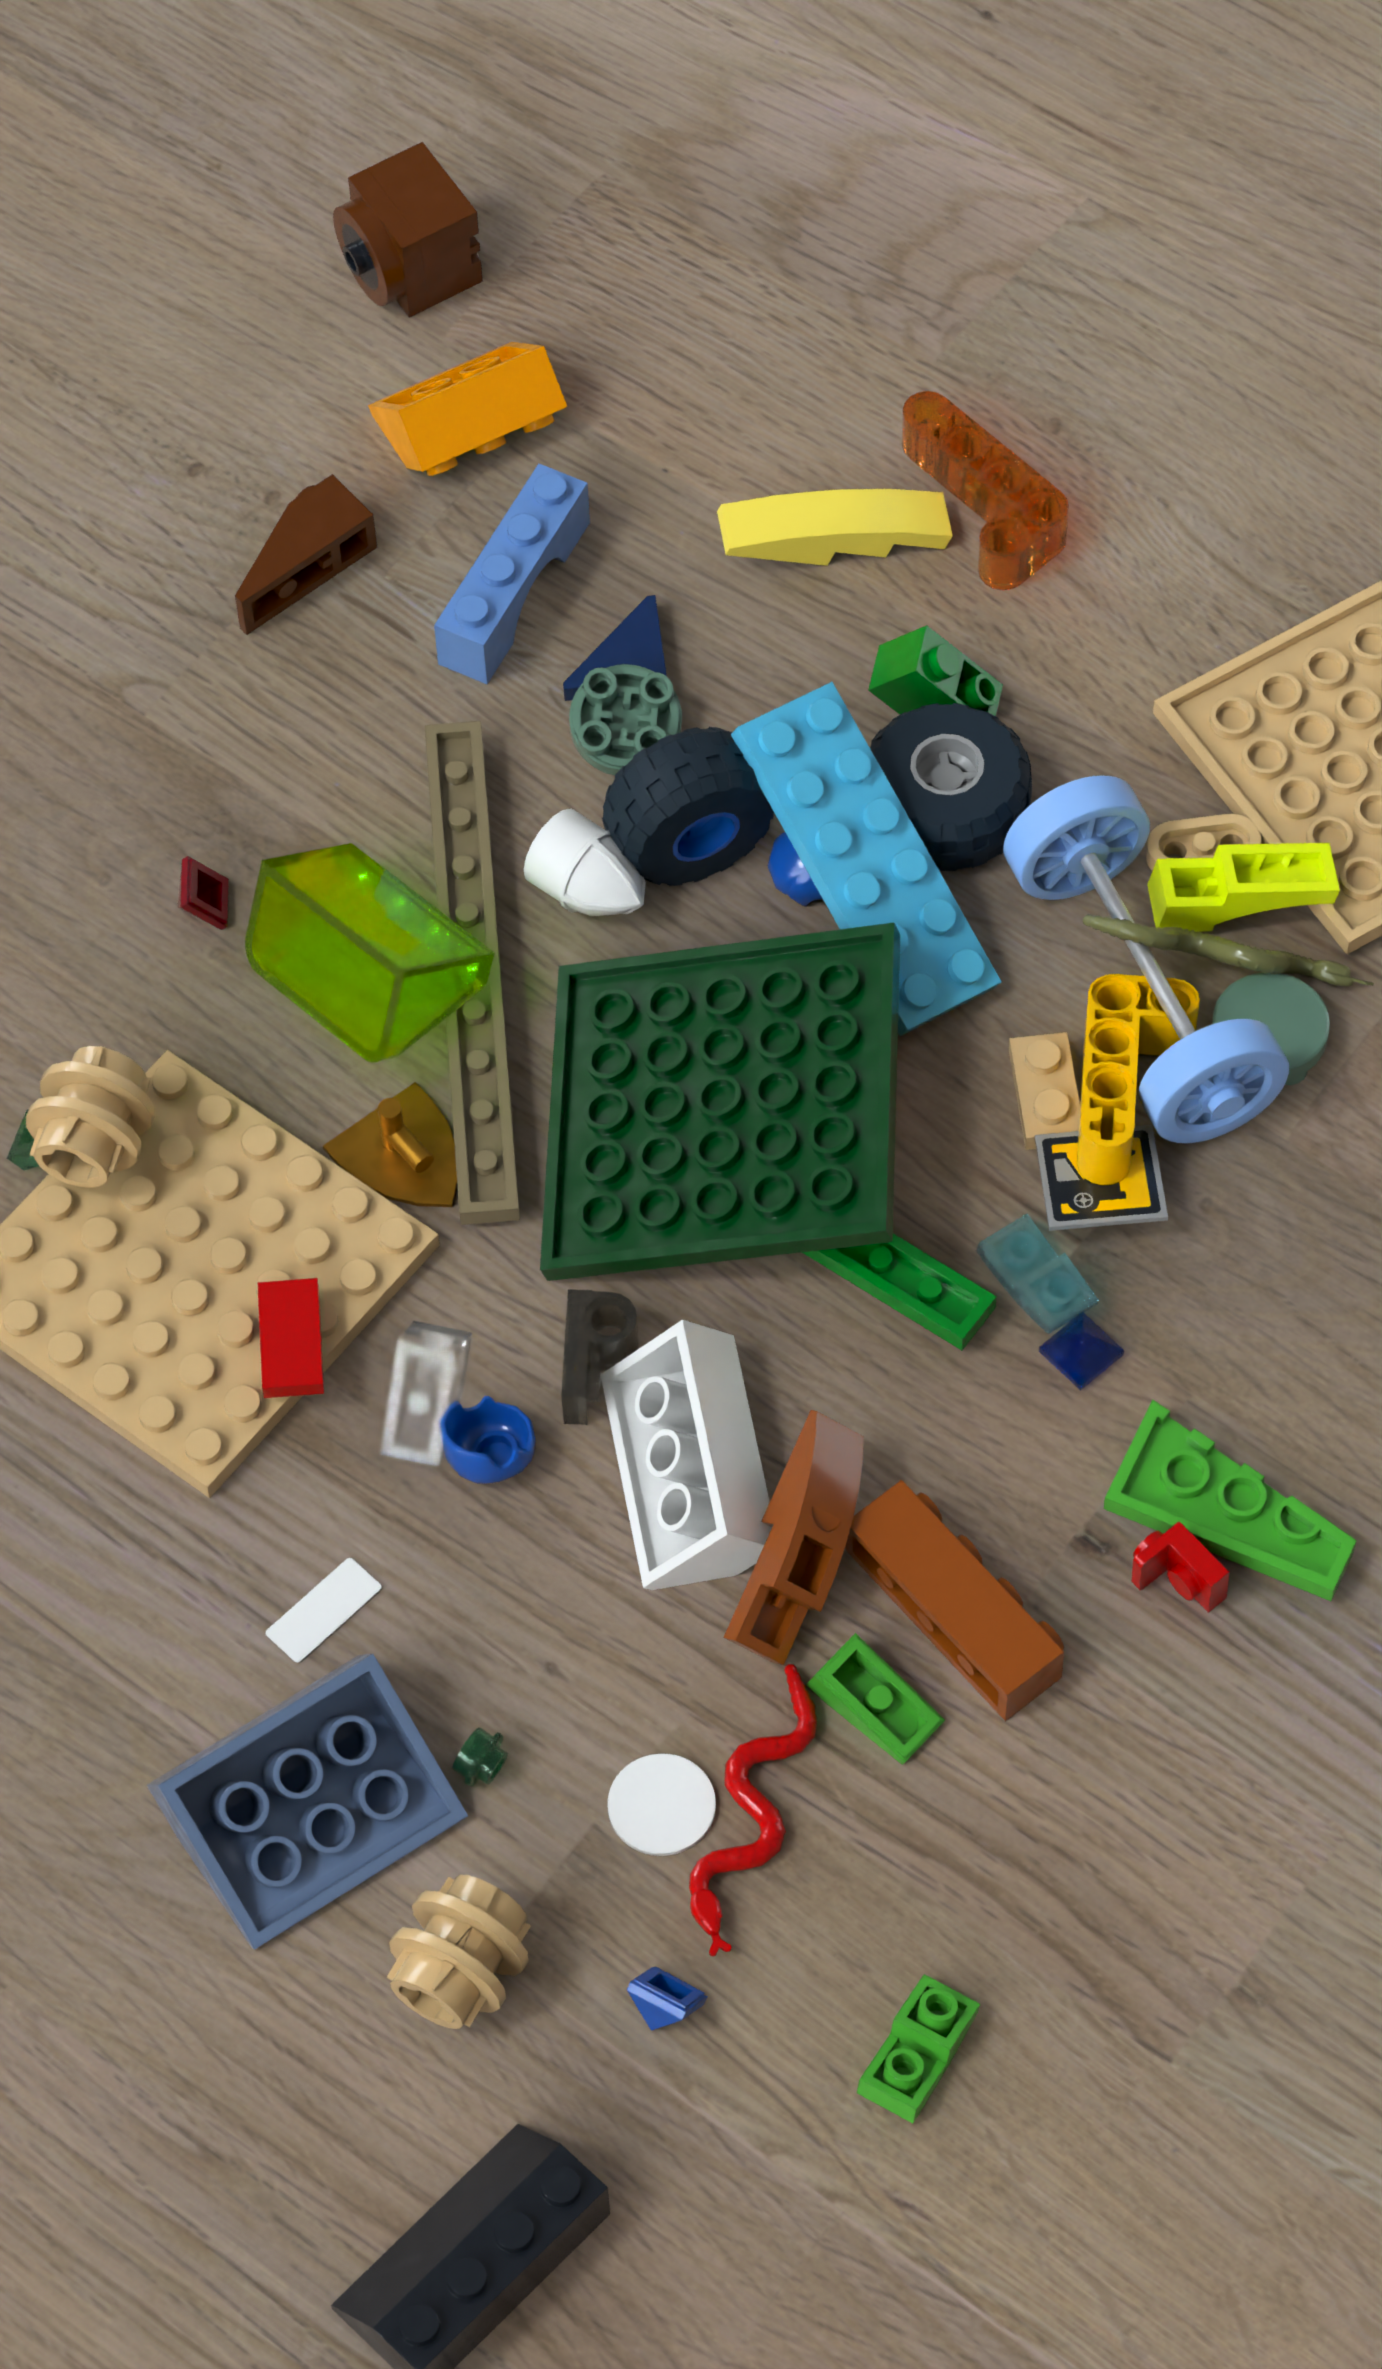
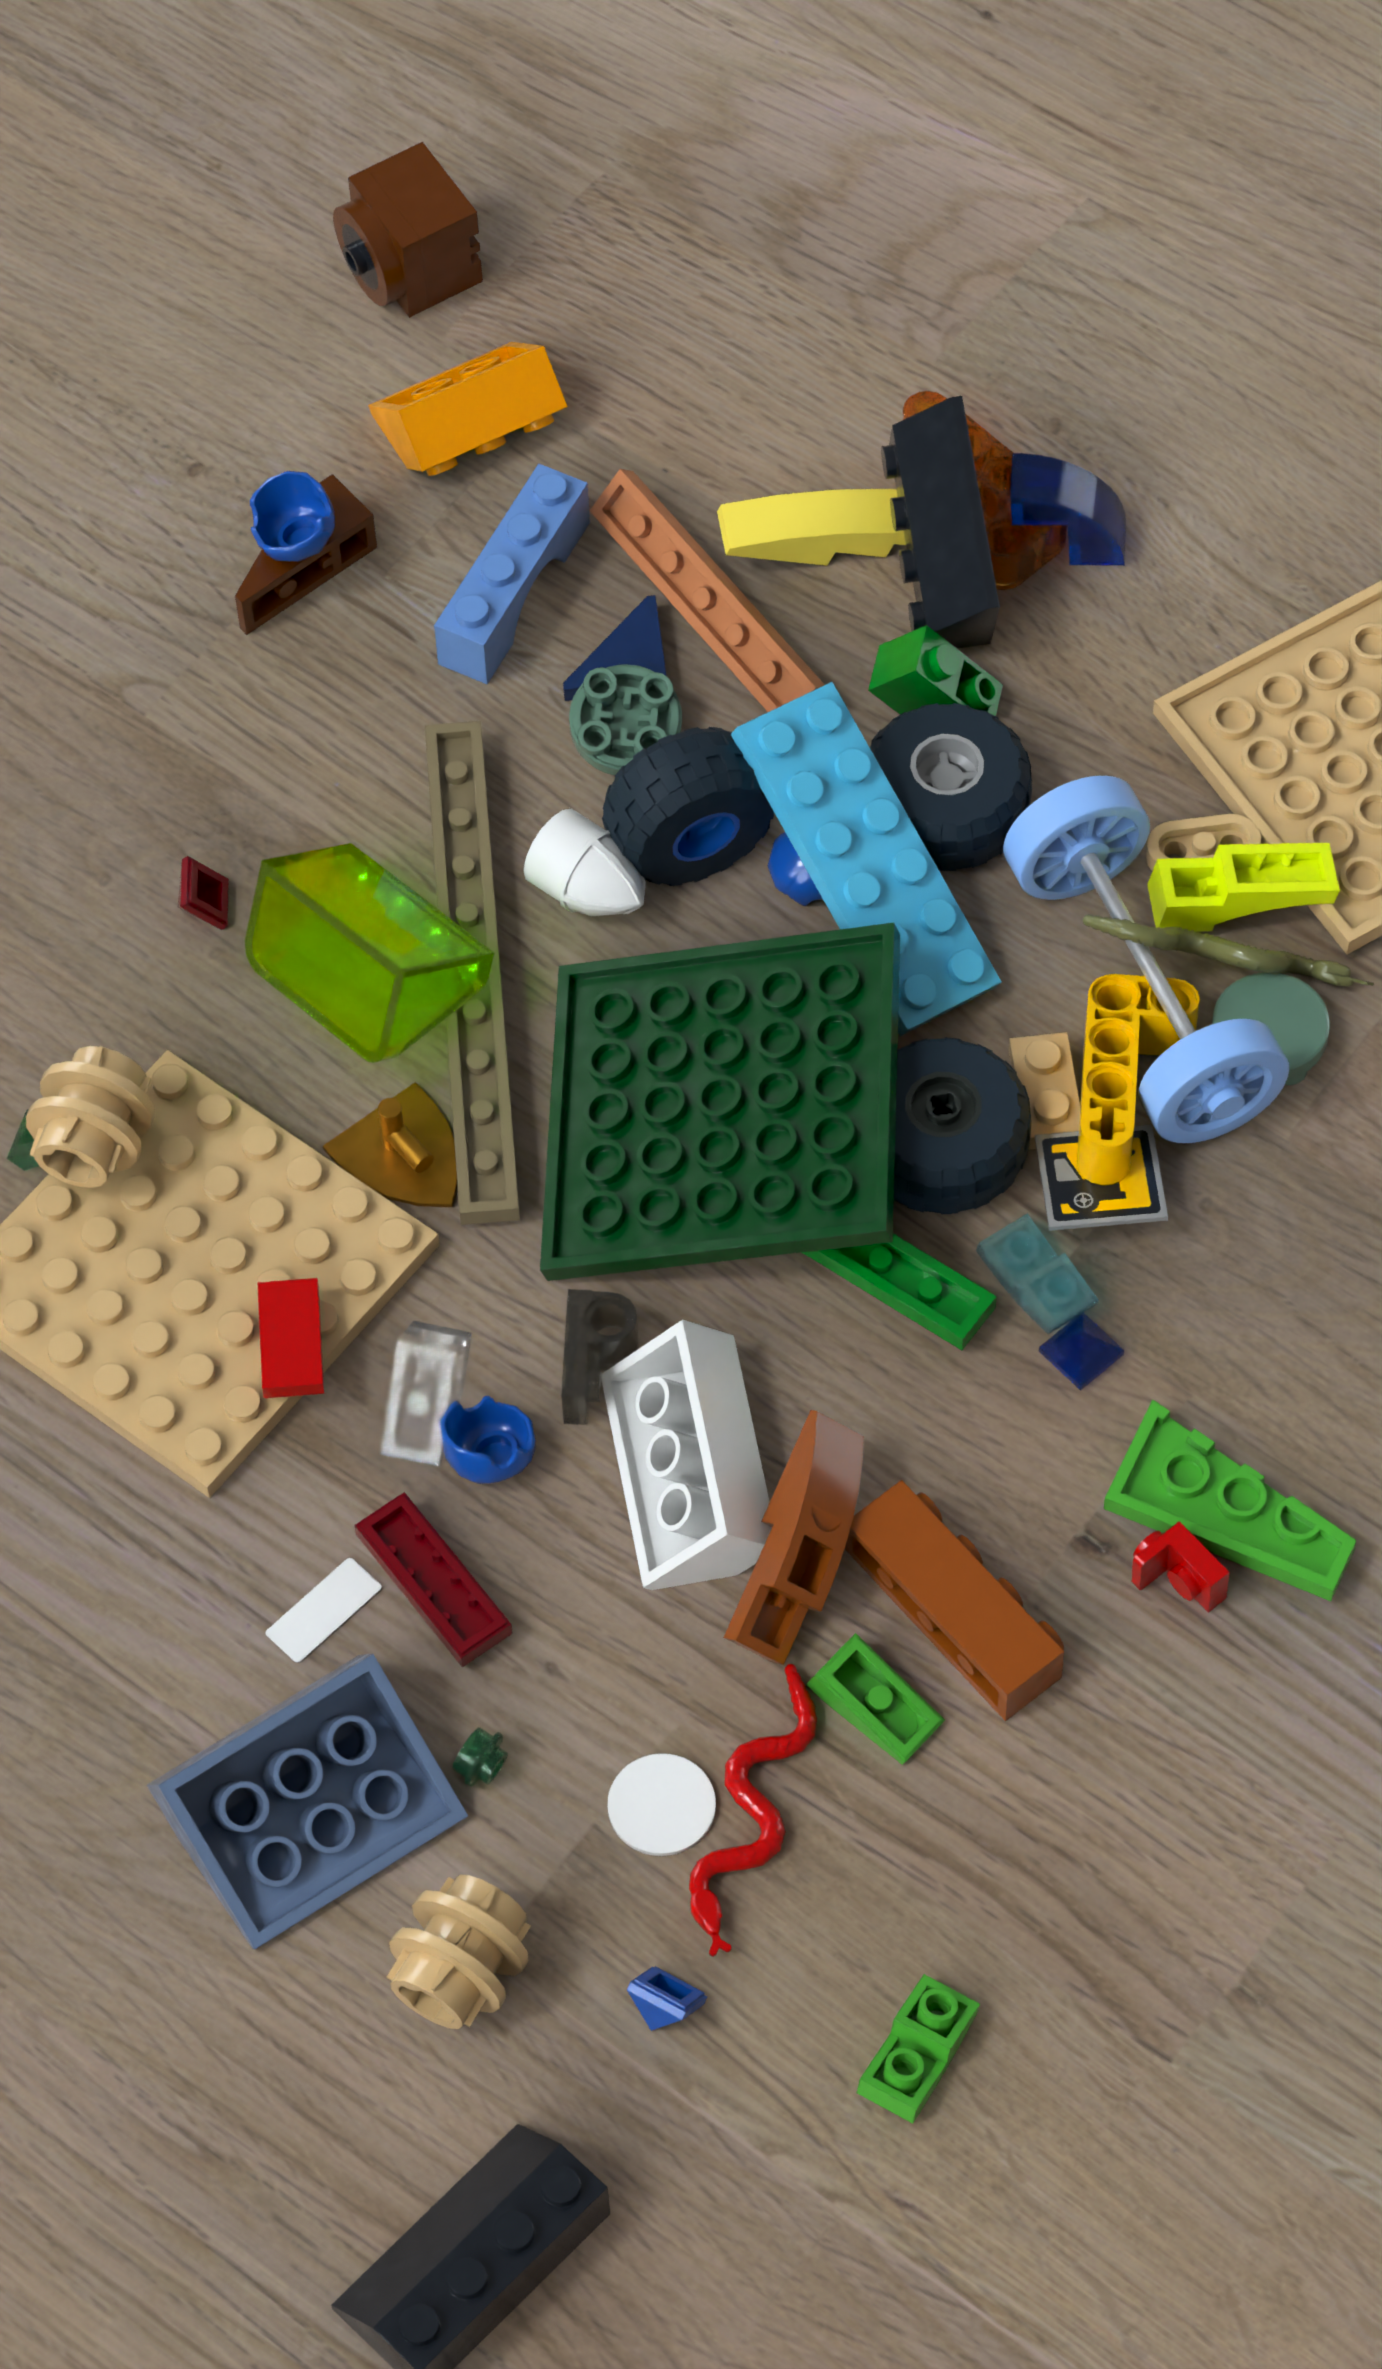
(291, 516): none -> blue hair
(433, 1579): none -> dark red plate
(702, 592): none -> nougat plate
(942, 525): none -> black slope
(957, 1126): none -> black wheel
(1065, 494): none -> clear blue brick

